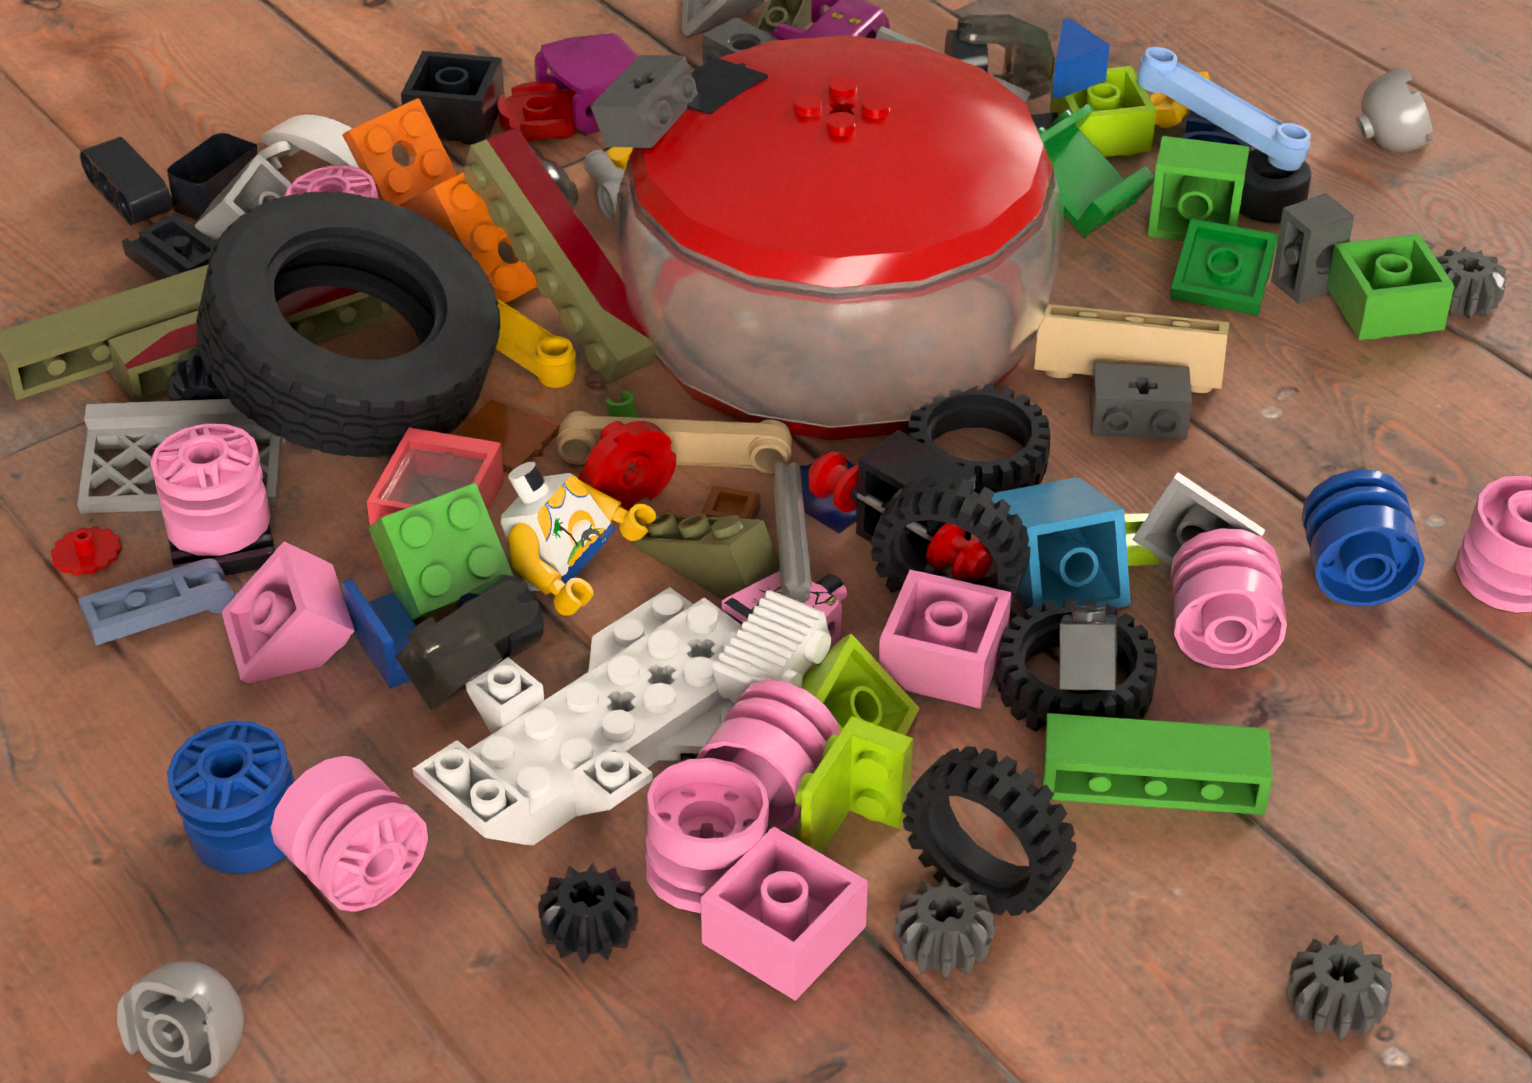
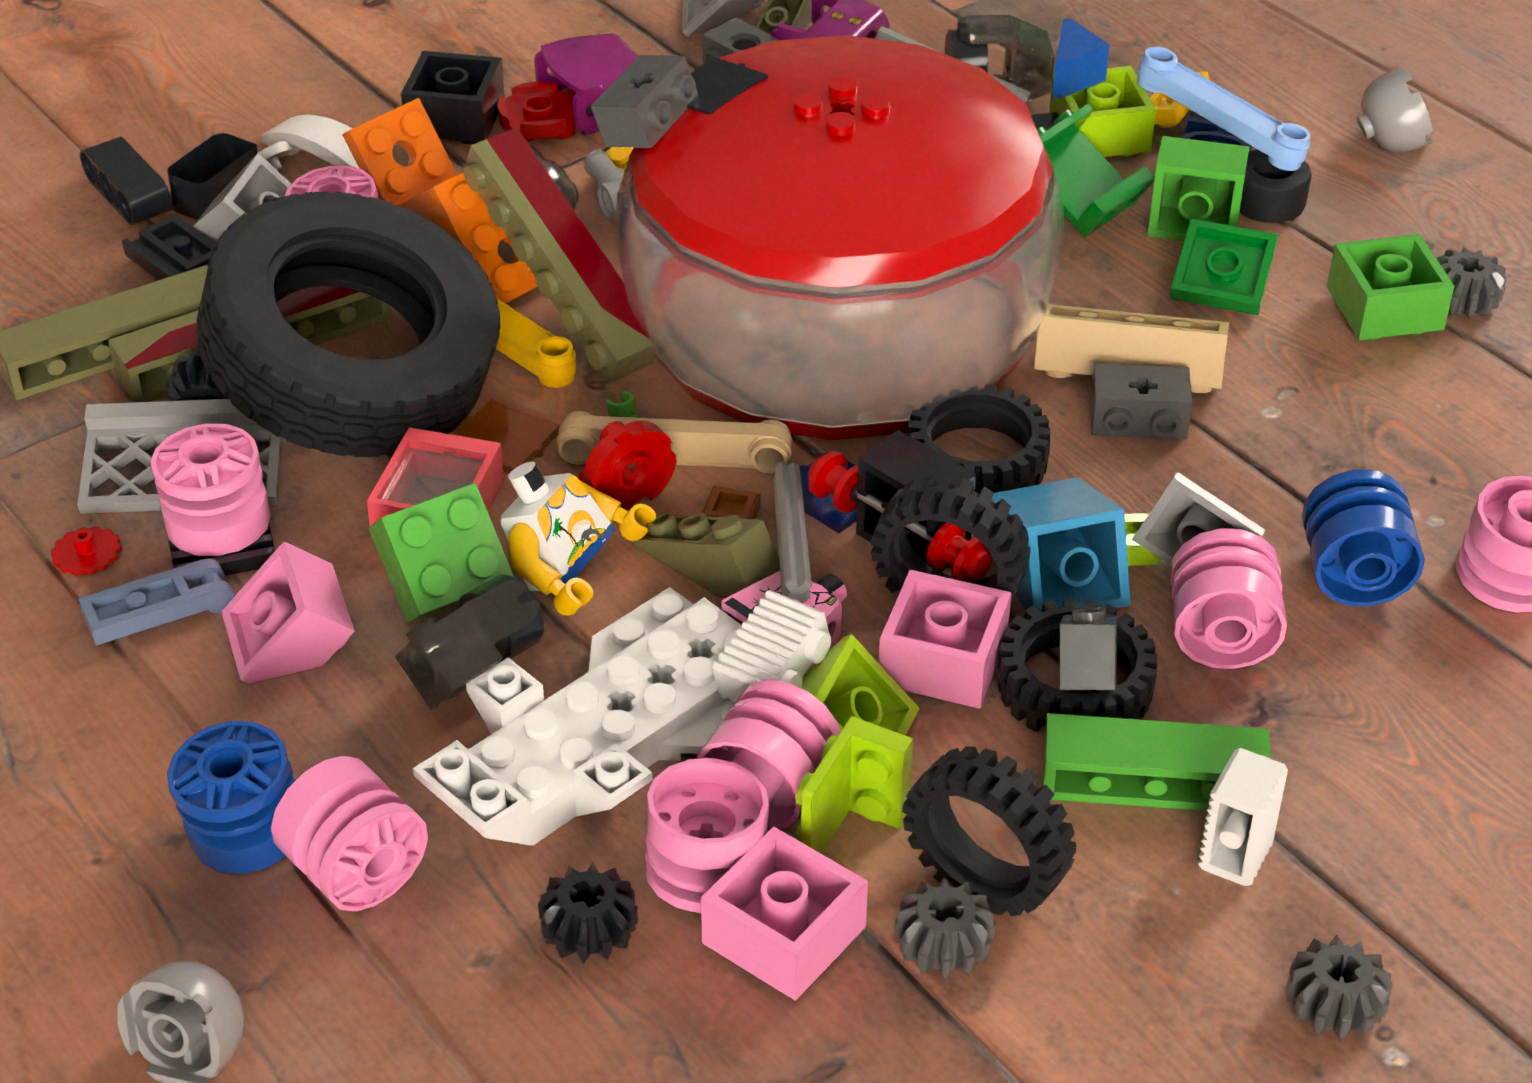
(380, 630): blue panel -> none
(1242, 816): none -> white brick
(1307, 246): dark grey brick -> none

